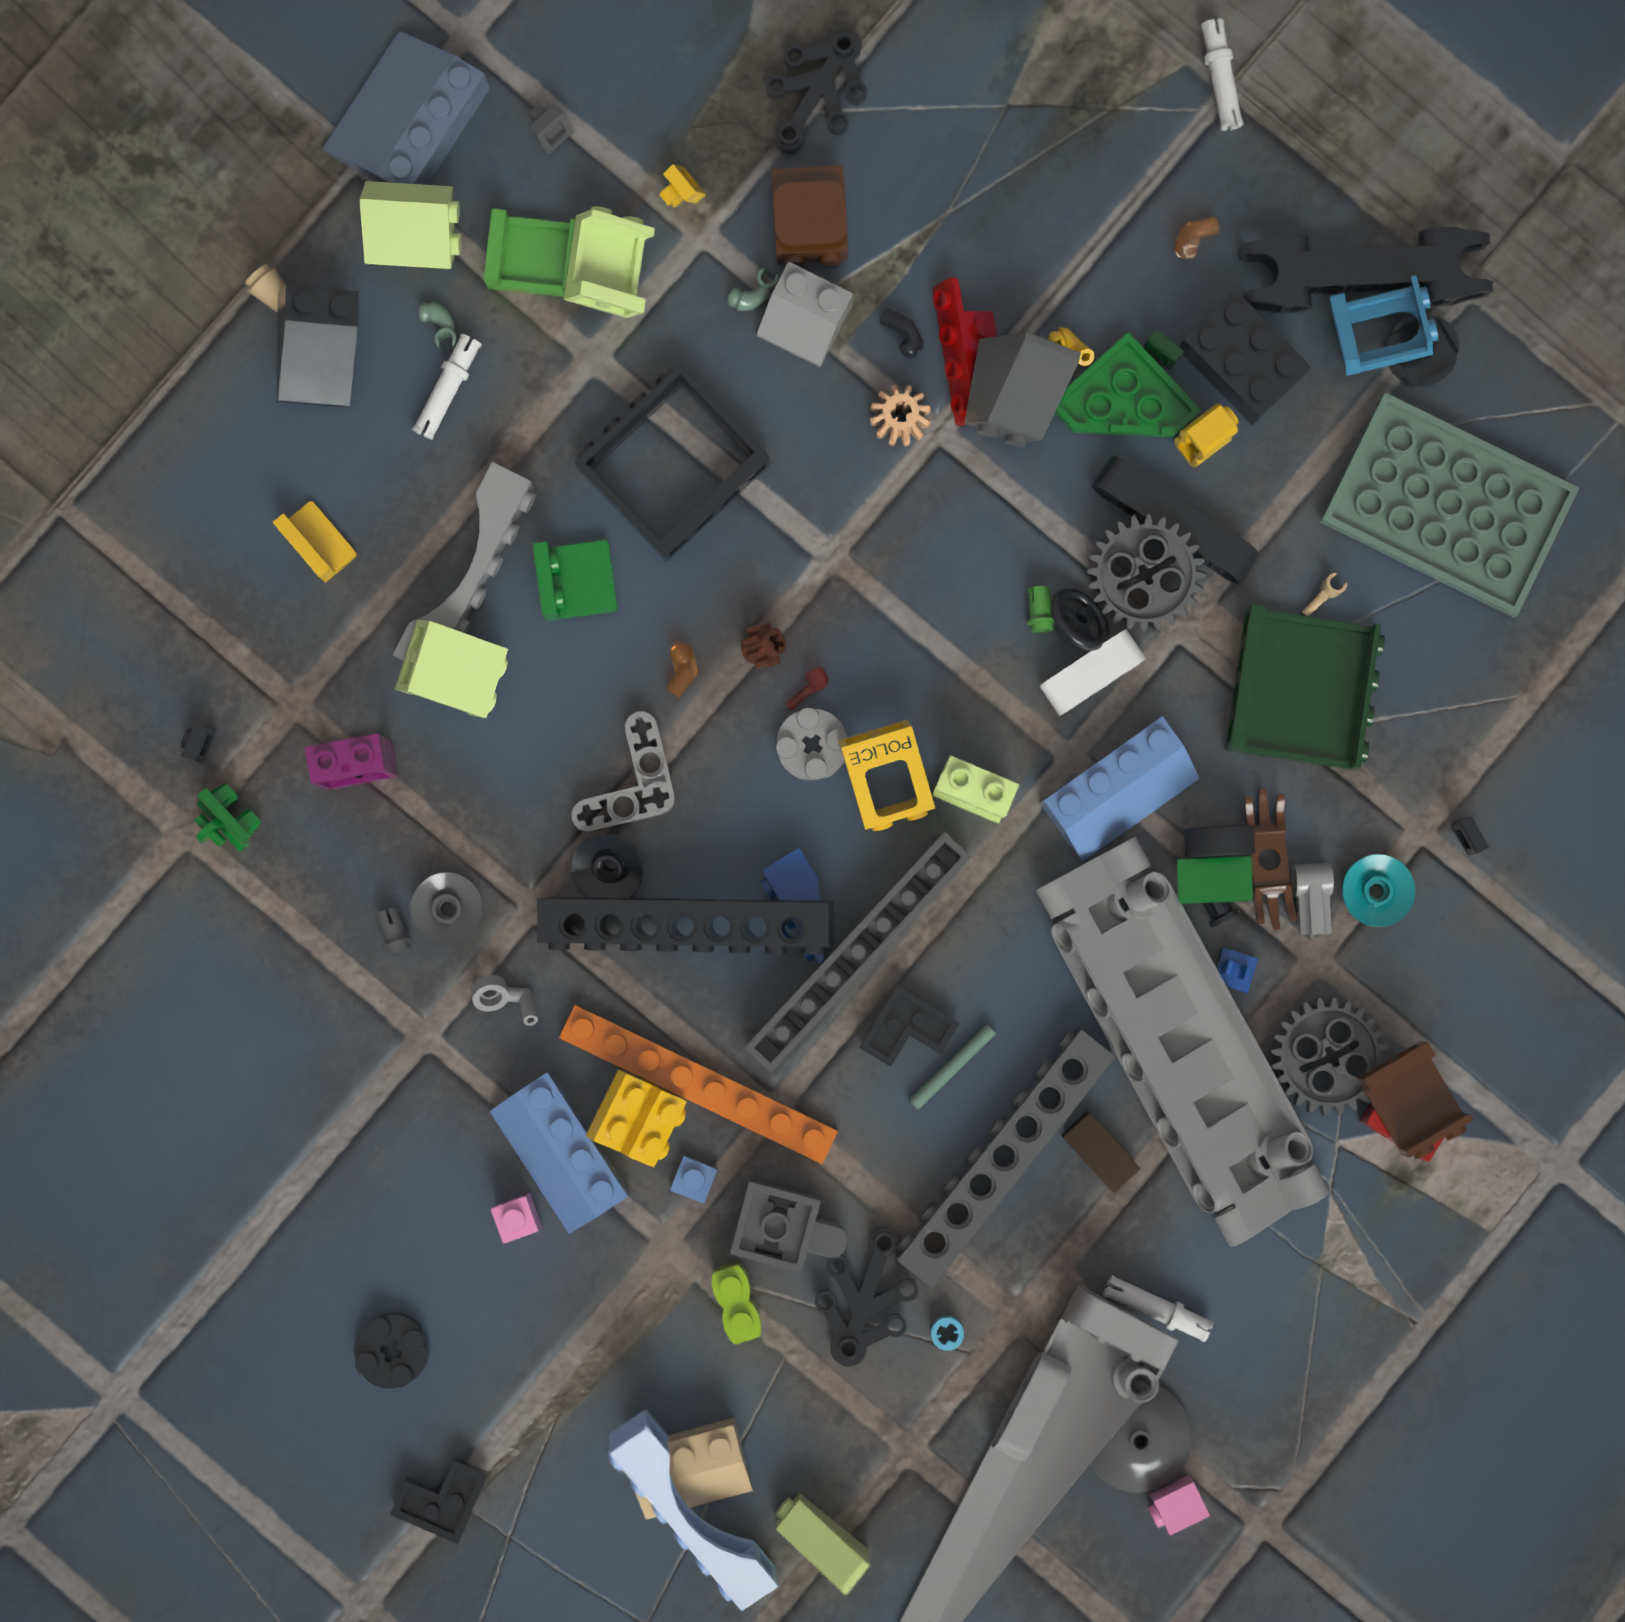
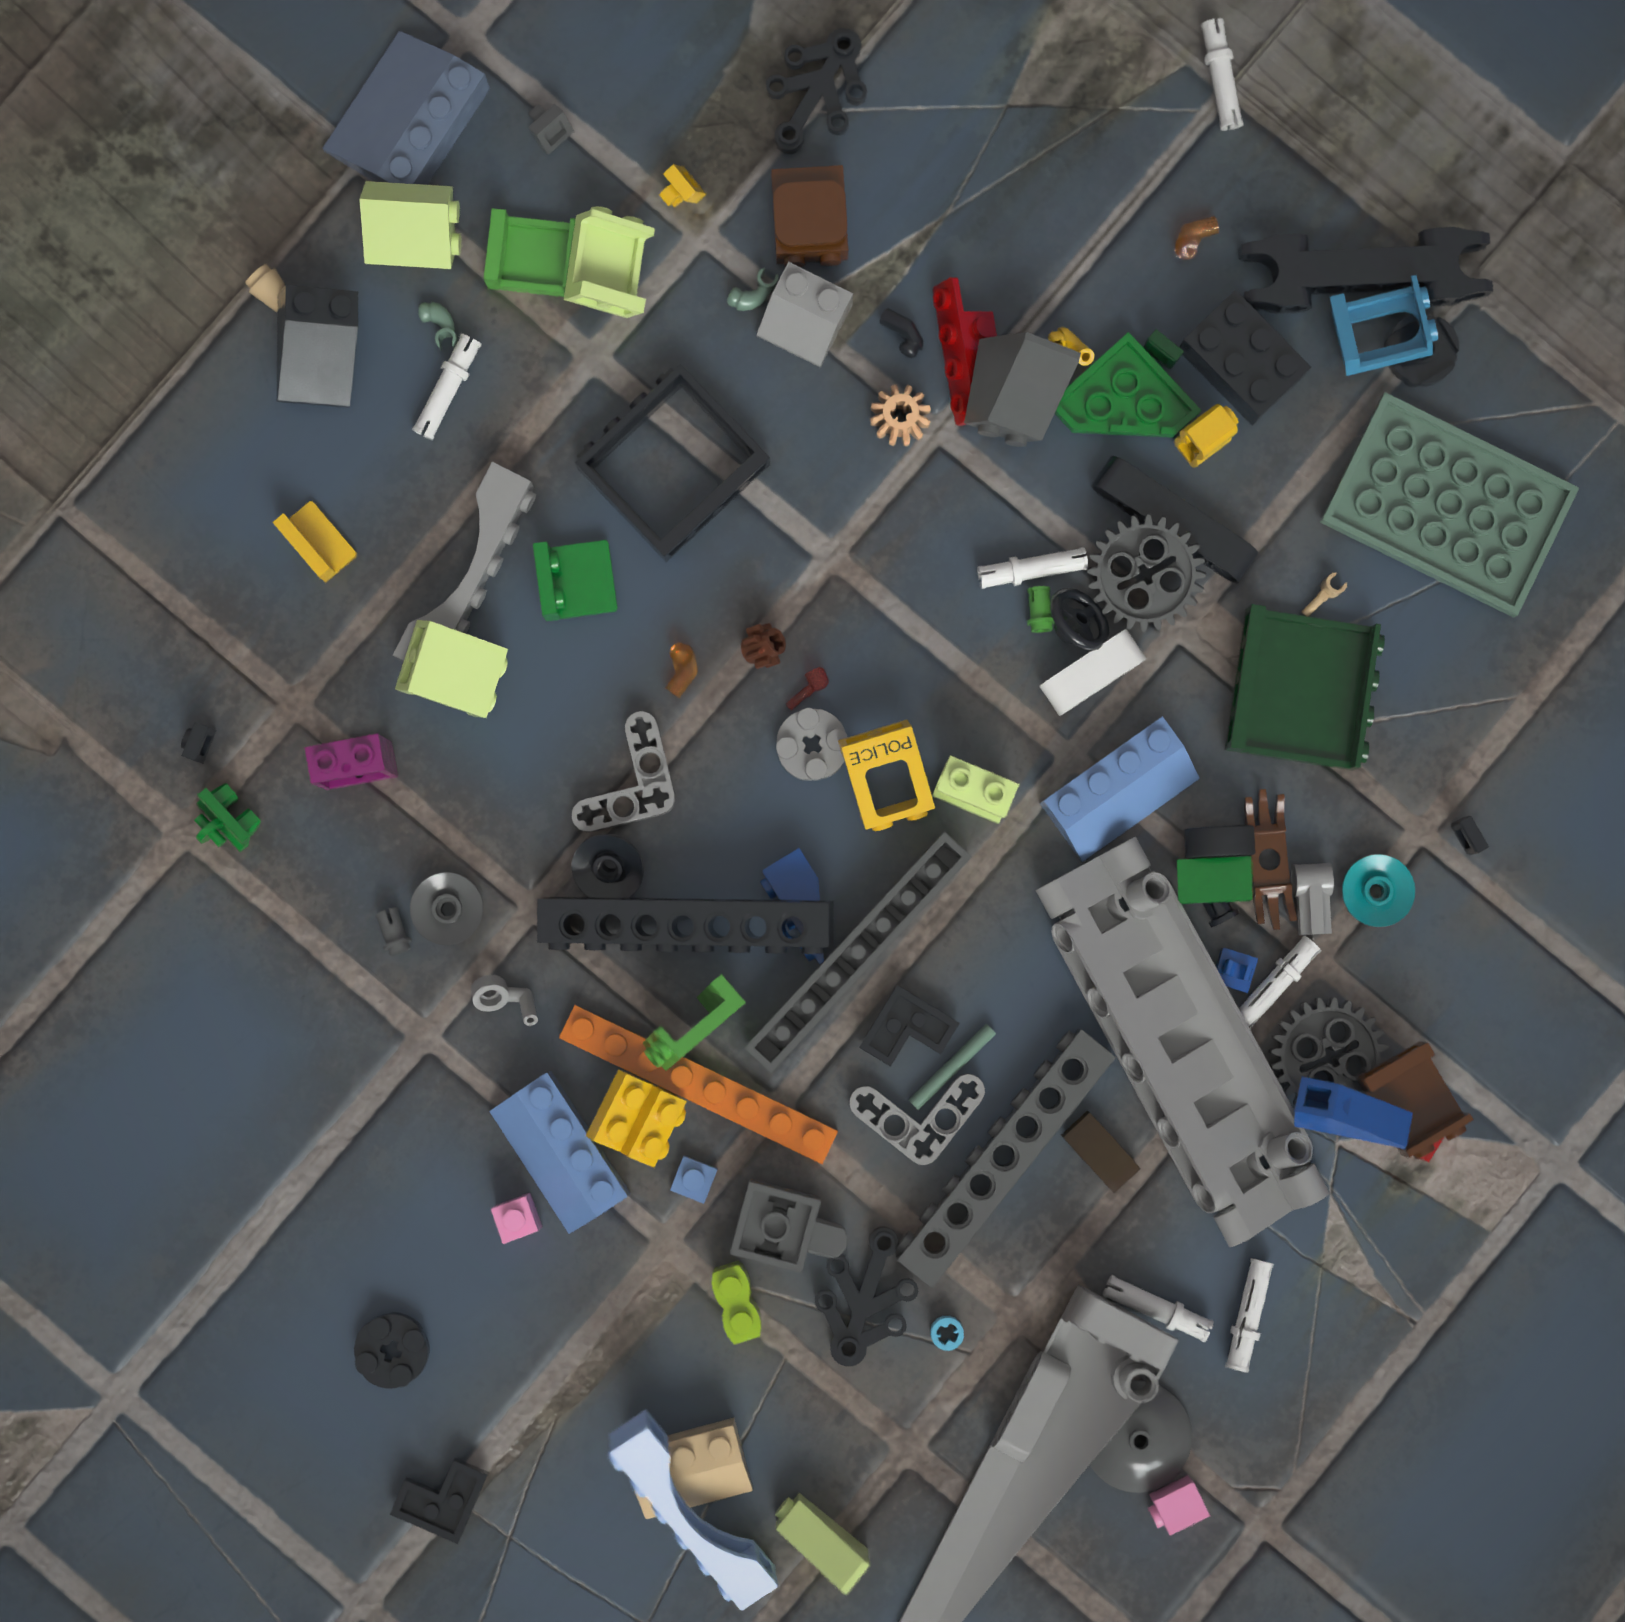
(719, 1000): none -> bright green panel
(914, 1130): none -> light grey beam
(1031, 568): none -> white pin
(1249, 1315): none -> white pin
(1278, 980): none -> white pin
(1350, 1114): none -> blue slope

